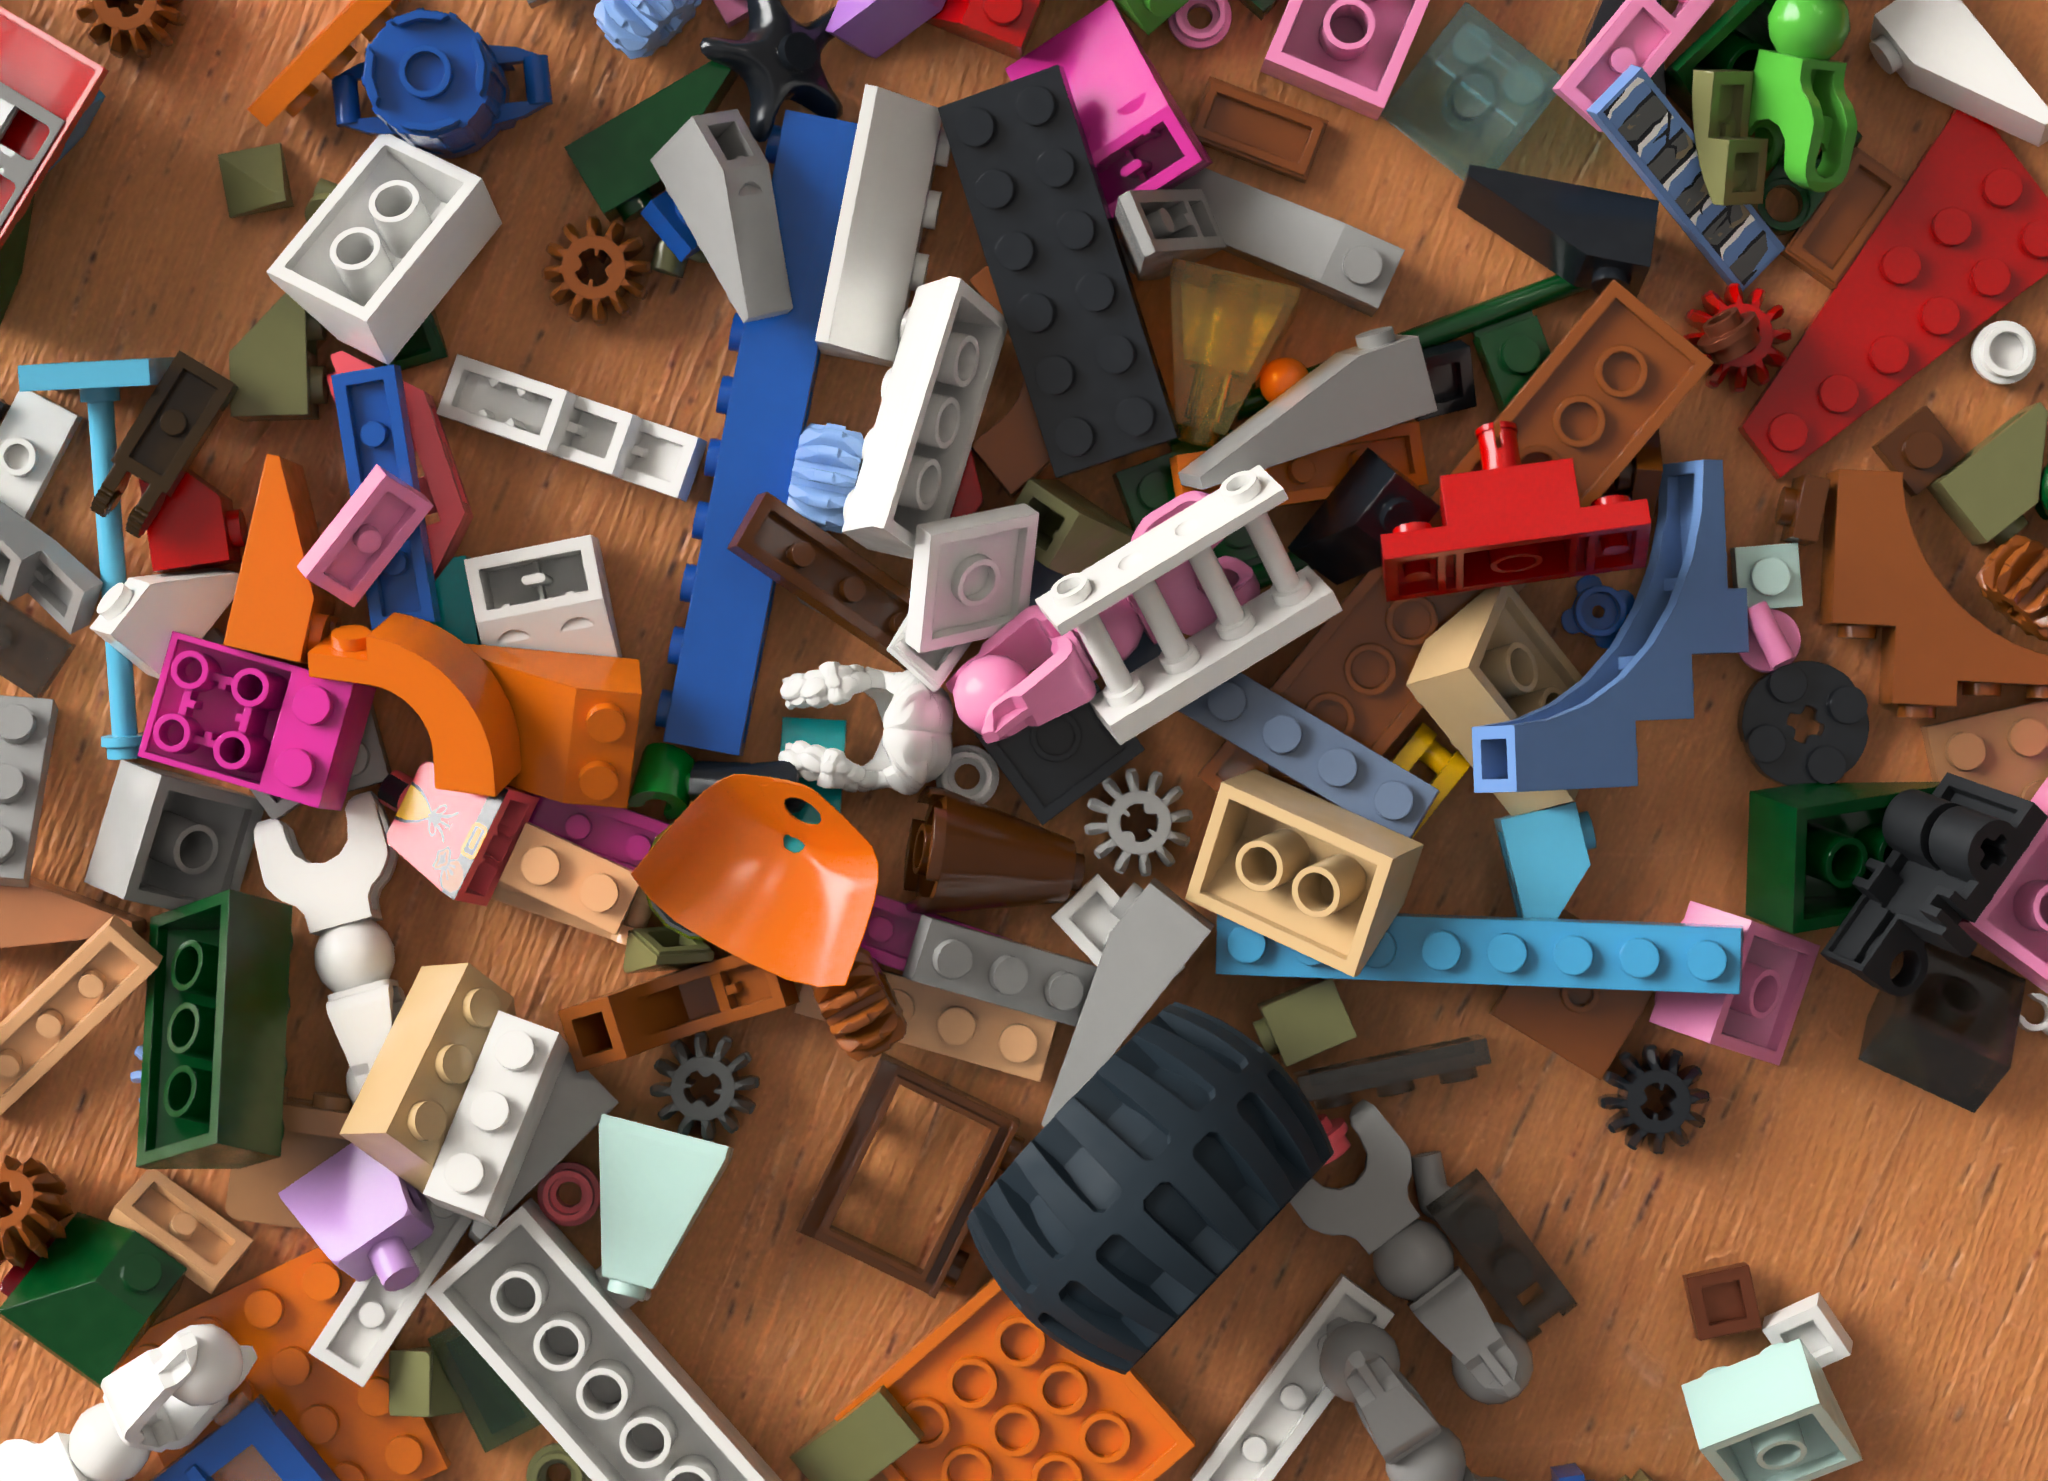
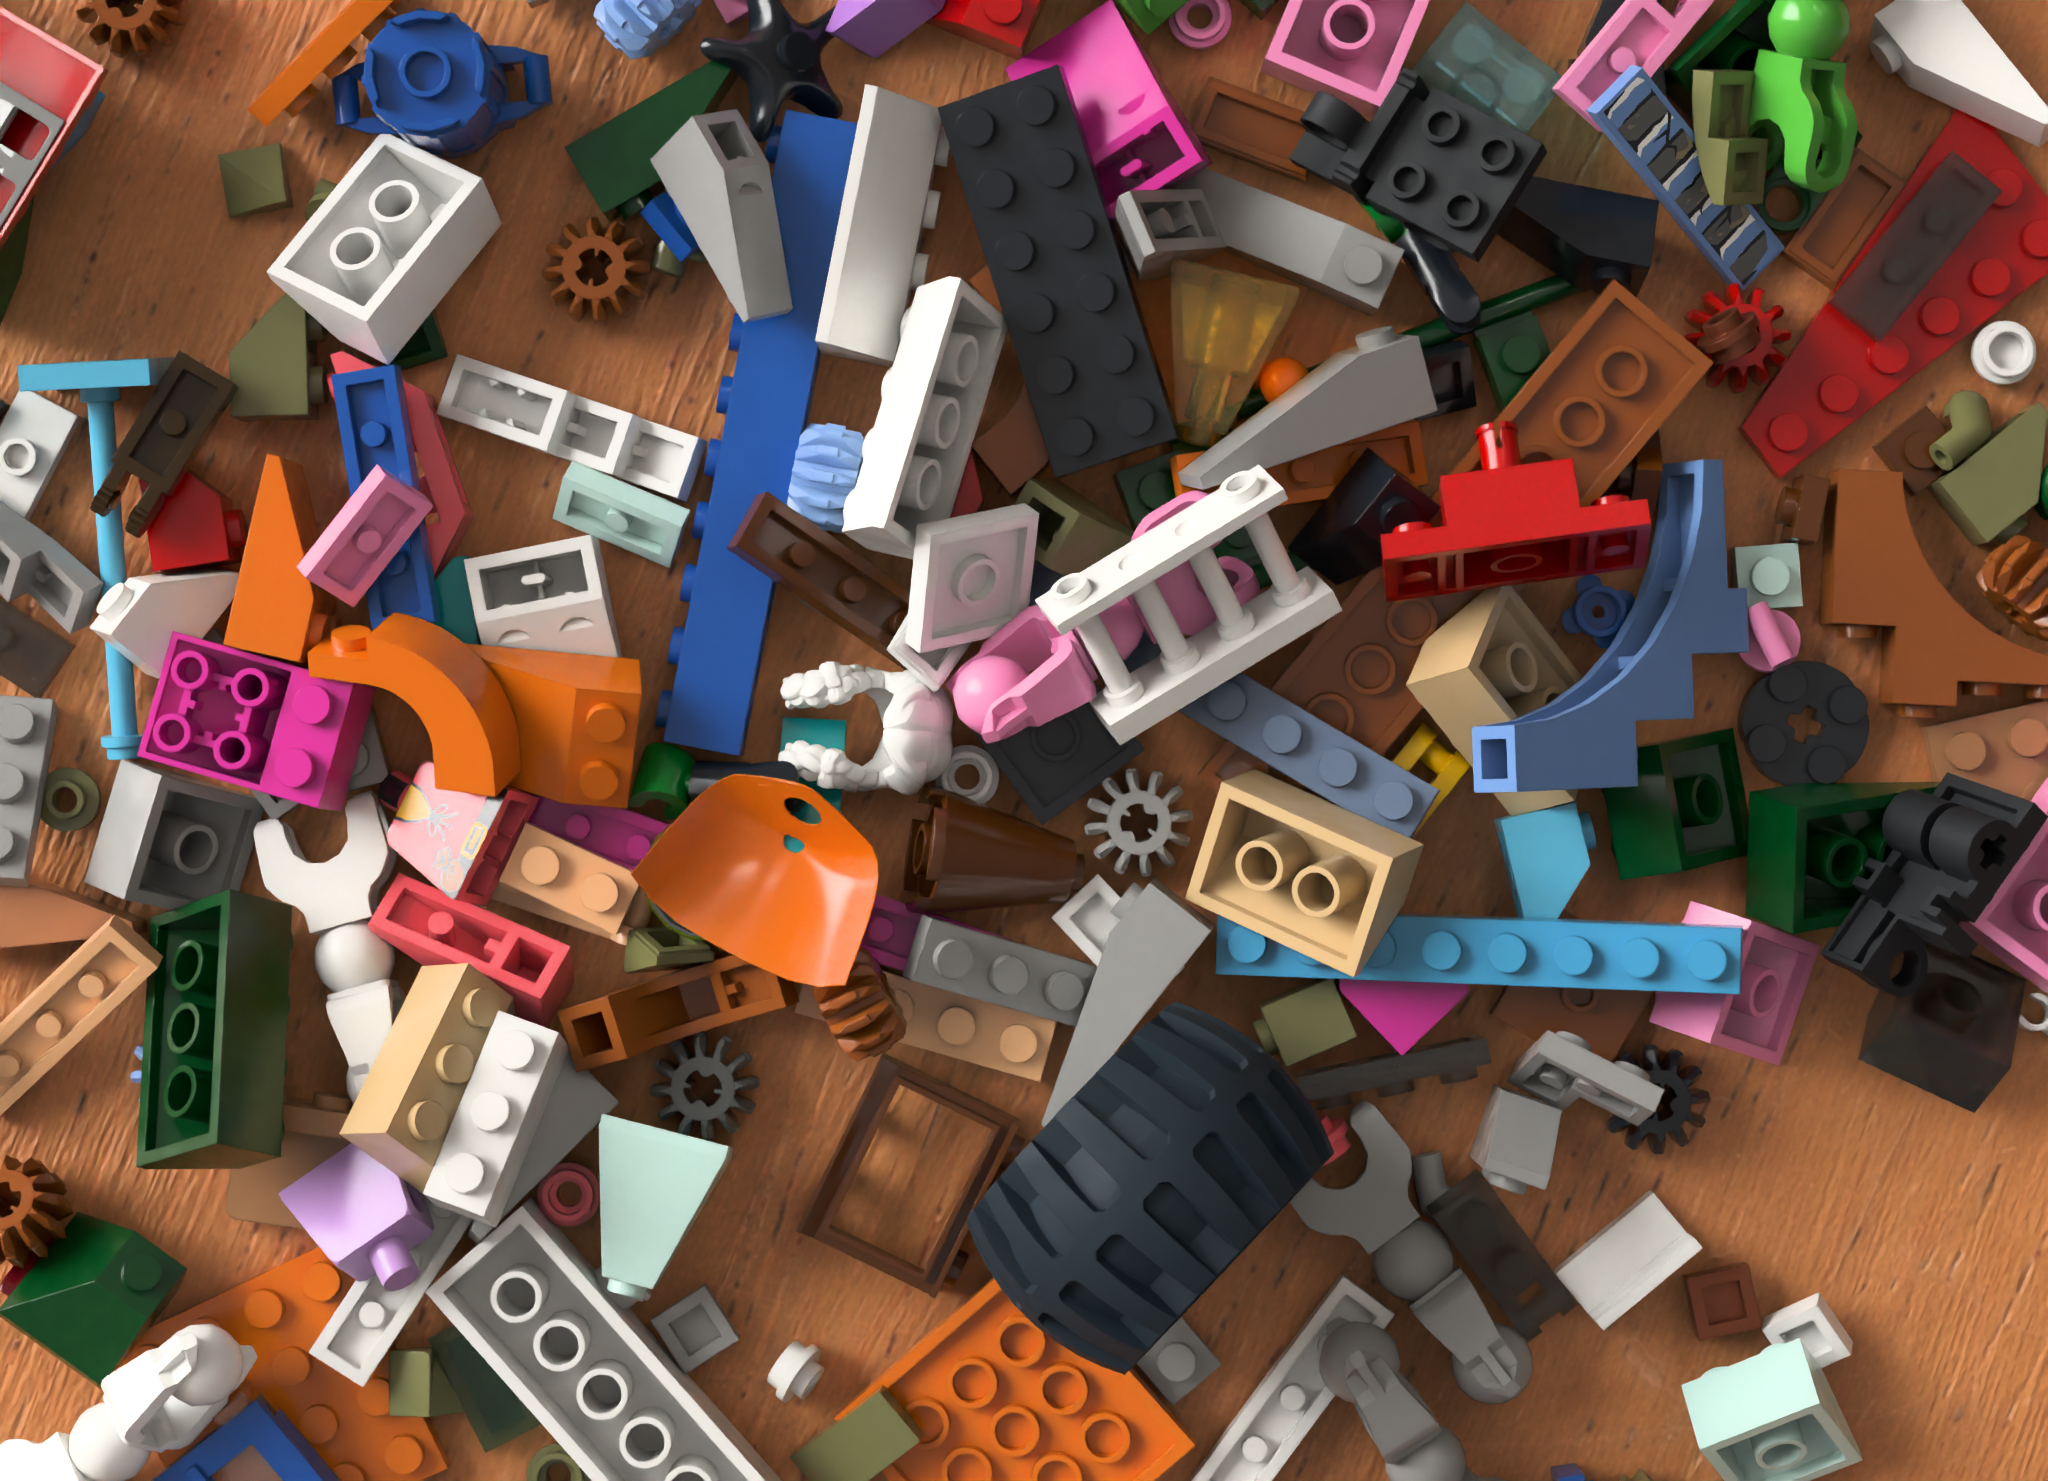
(87, 804): none -> olive plate
(182, 1228): light nougat plate -> none
(449, 931): none -> coral slope
(621, 514): none -> light aqua plate
(695, 1328): none -> light grey plate
(796, 1371): none -> white plate
(1178, 1361): none -> light grey plate
(1401, 1009): none -> dark pink slope
(1423, 161): none -> black plate
(1435, 273): none -> black piece
(1516, 1140): none -> light grey slope
(1564, 1068): none -> light grey plate
(1626, 1260): none -> white panel
(1684, 809): none -> dark green slope
(1914, 246): none -> clear smoke tile
(1969, 431): none -> olive arm

